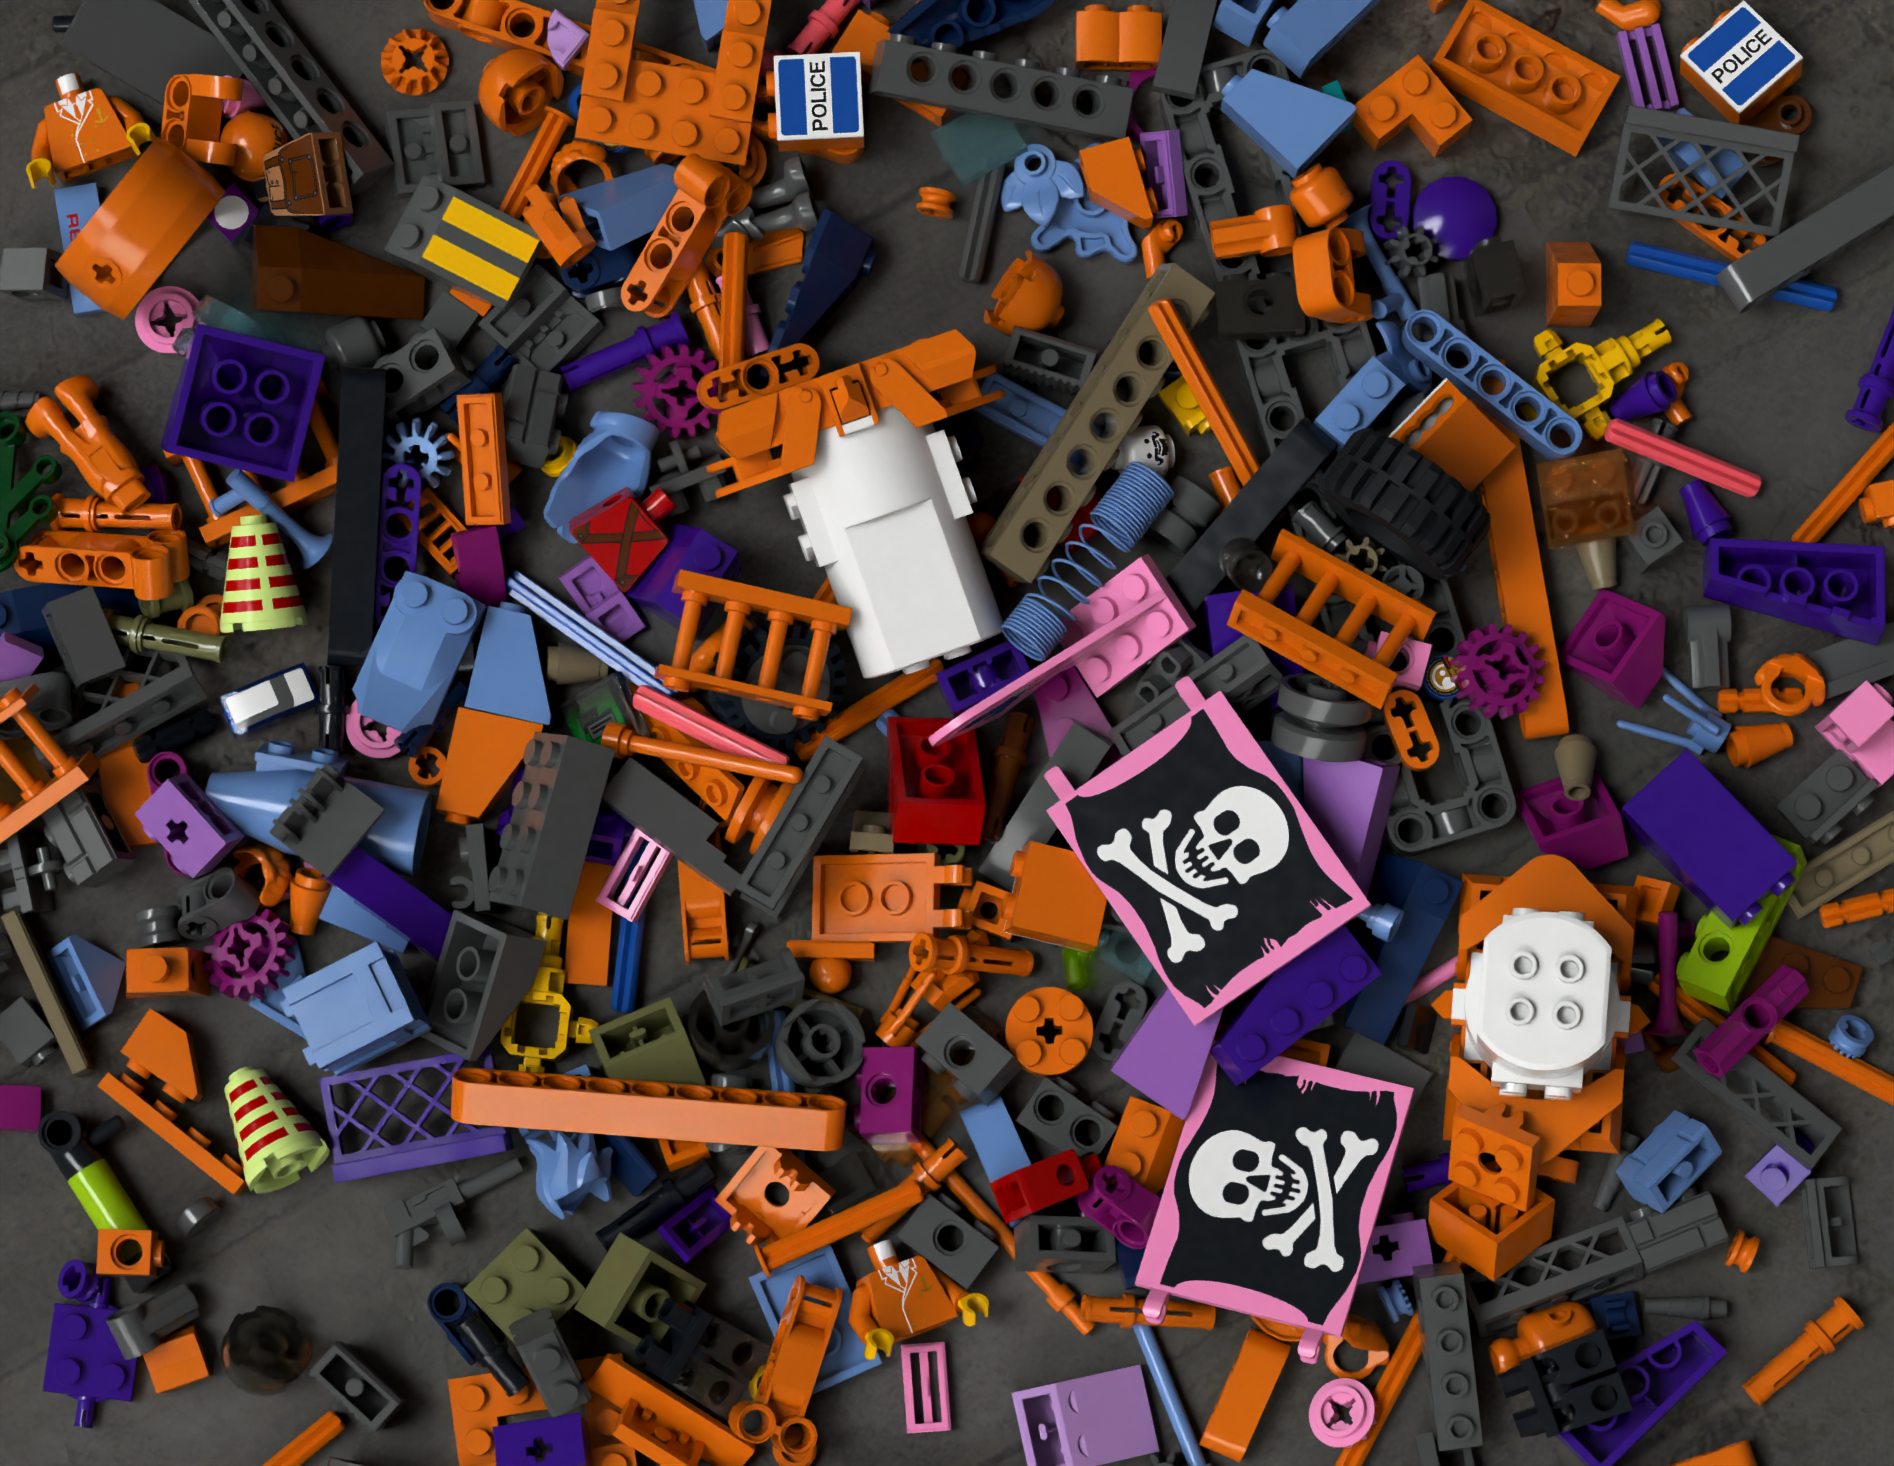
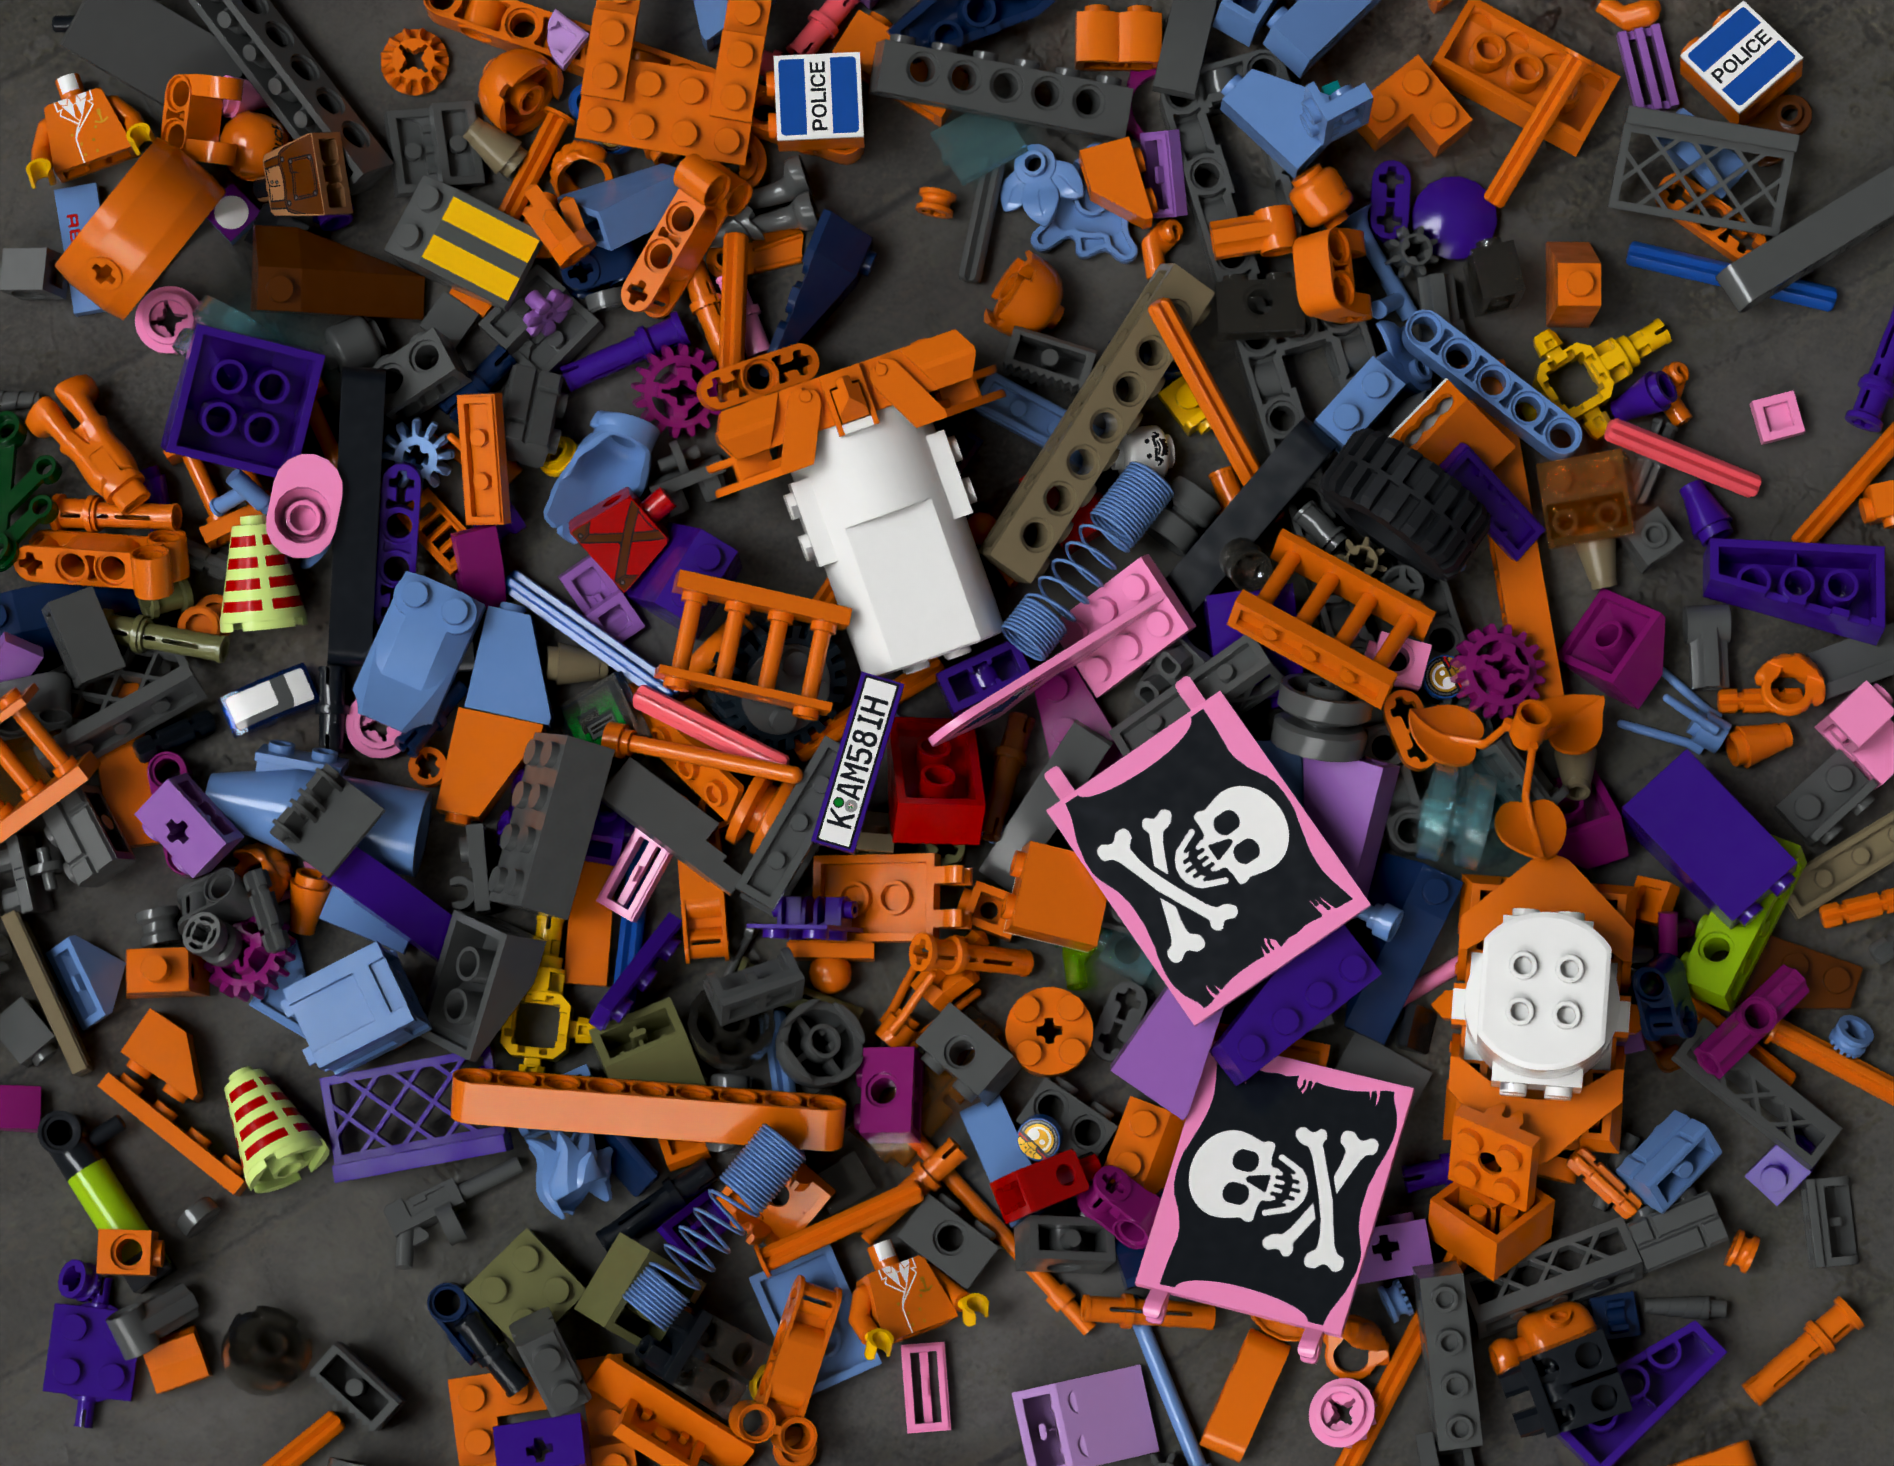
(212, 939): none -> dark grey wheel
(266, 911): none -> dark grey axle
(304, 506): none -> bright pink piece
(498, 150): none -> dark tan cone
(546, 311): none -> medium lavender plant
(638, 973): none -> dark purple tile
(756, 1178): none -> medium blue piece
(811, 919): none -> dark purple hinge
(857, 763): none -> tile
(1039, 1137): none -> tile
(1344, 113): none -> medium blue bracket
(1450, 815): none -> clear light blue wheel
(1509, 765): none -> dark grey hinge
(1511, 523): none -> dark purple plate
(1536, 128): none -> orange axle
(1569, 723): none -> orange plant
(1604, 1182): none -> orange axle
(1668, 1006): none -> dark blue piece
(1777, 417): none -> bright pink plate

